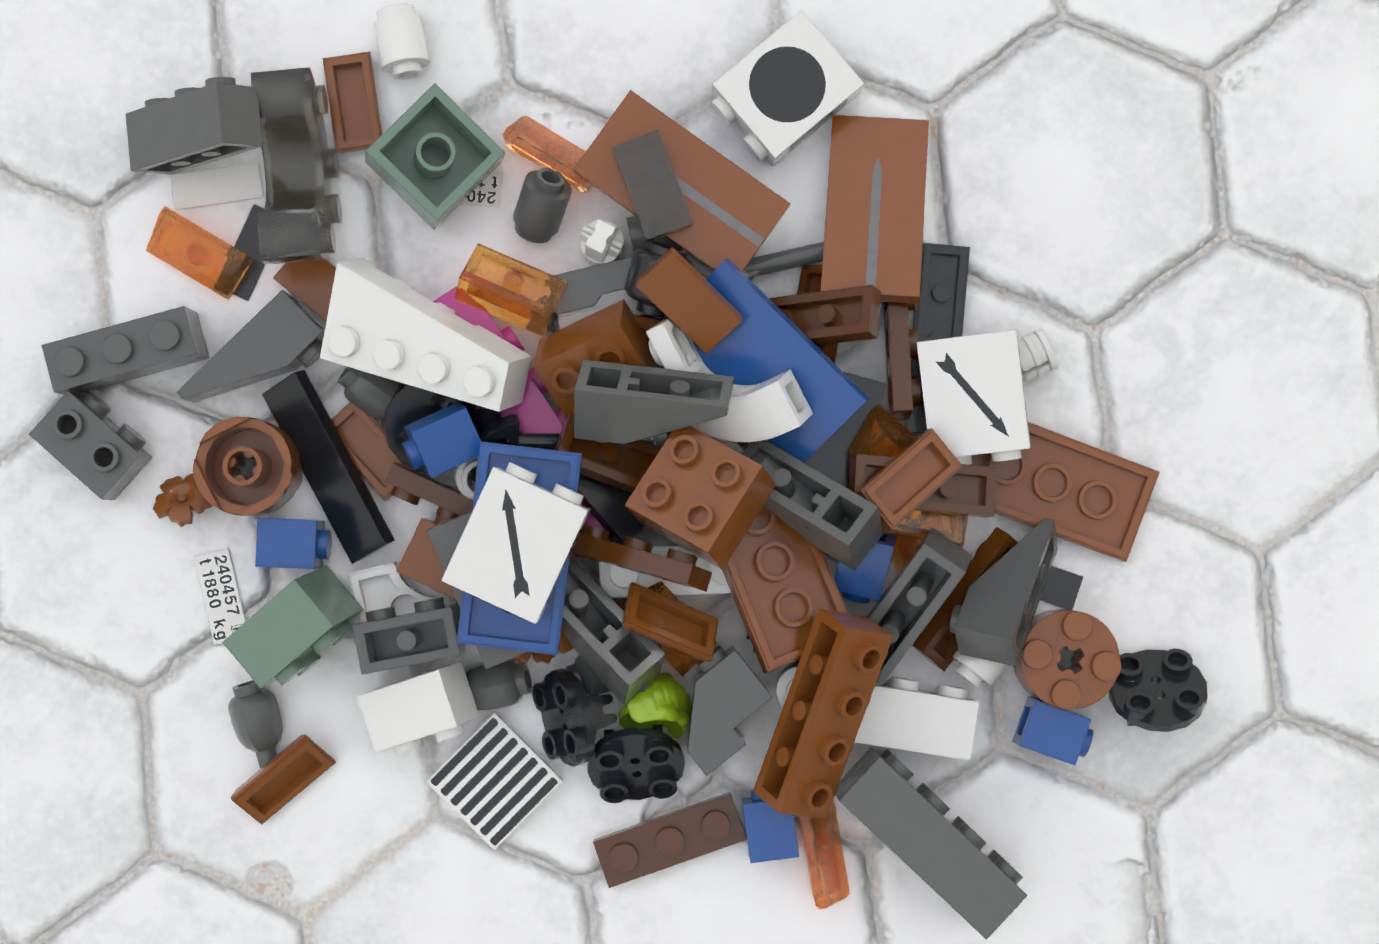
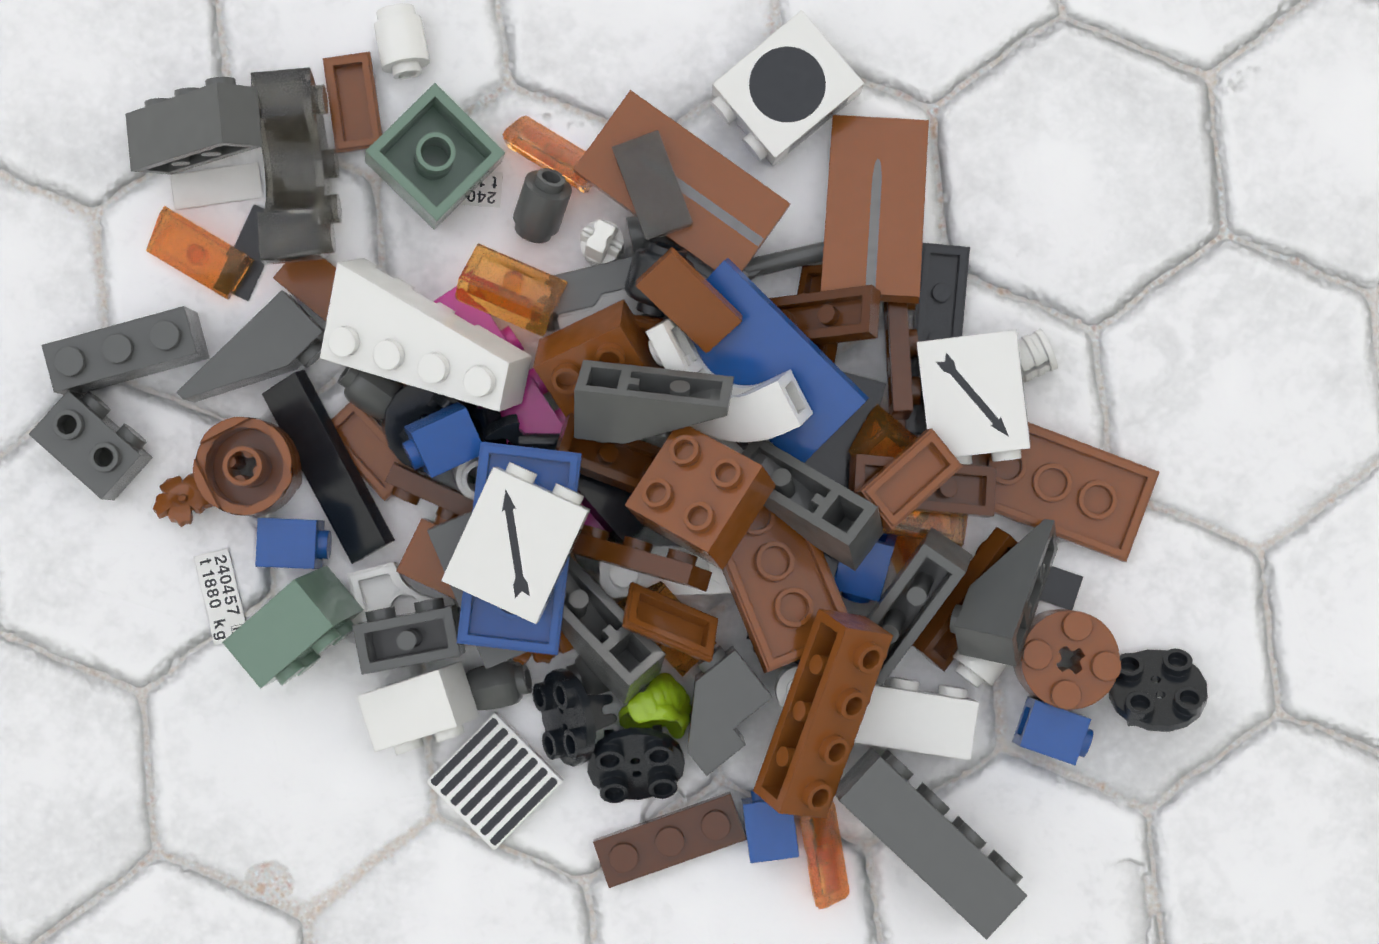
(256, 720): dark grey plant -> none
(282, 778): dark orange tile -> none

